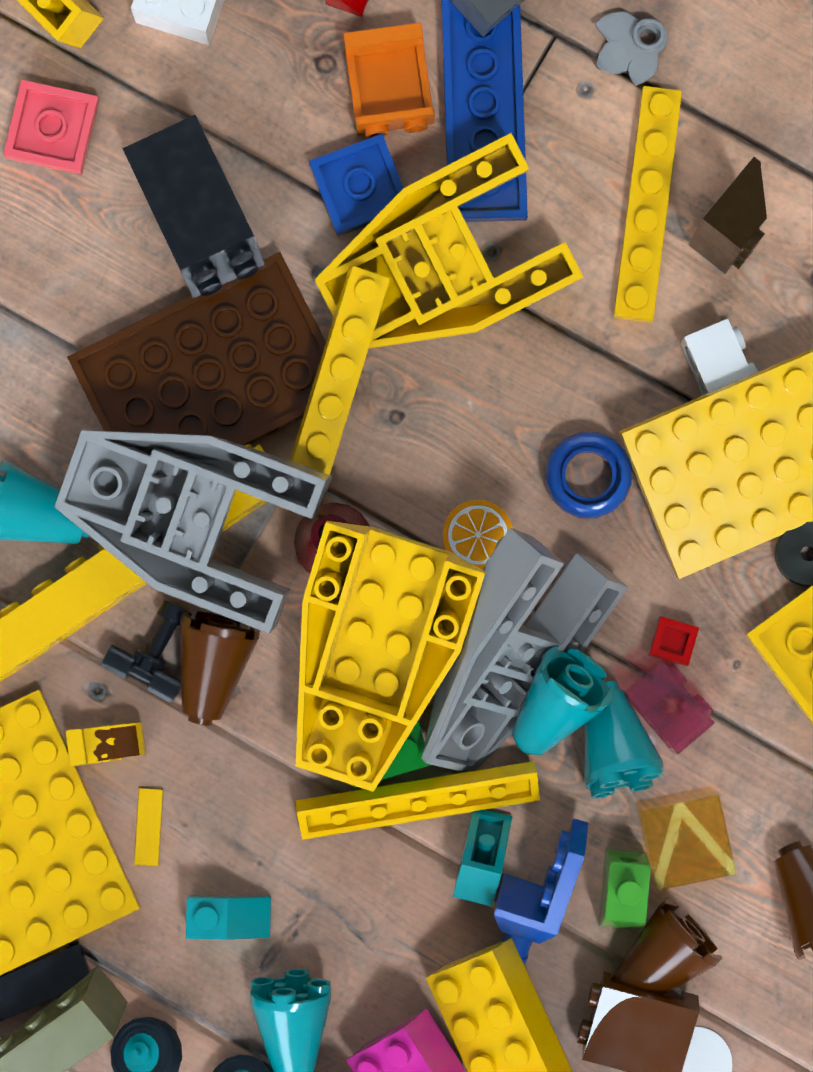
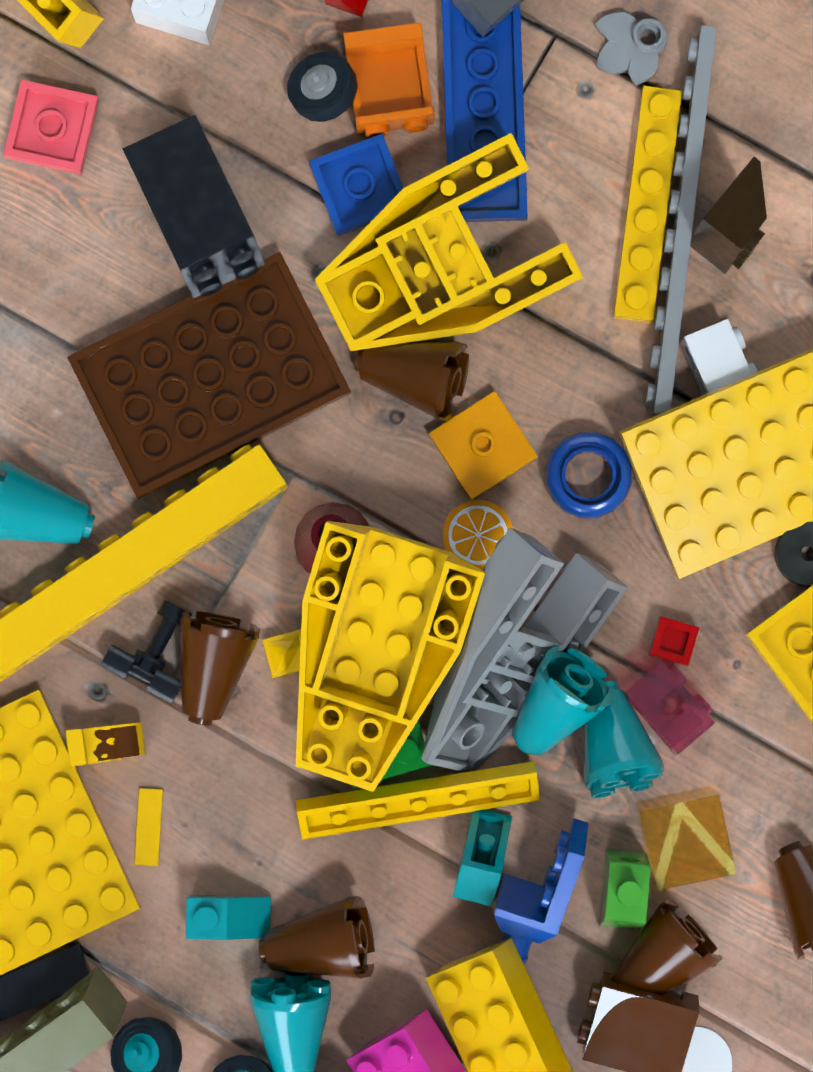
(164, 505): light grey wedge -> none
(283, 653): none -> yellow tile
(322, 86): none -> black wheel
(322, 942): none -> reddish brown cone
(340, 369): yellow plate -> none
(418, 373): none -> reddish brown cone
(483, 445): none -> light orange plate
(682, 204): none -> light grey plate

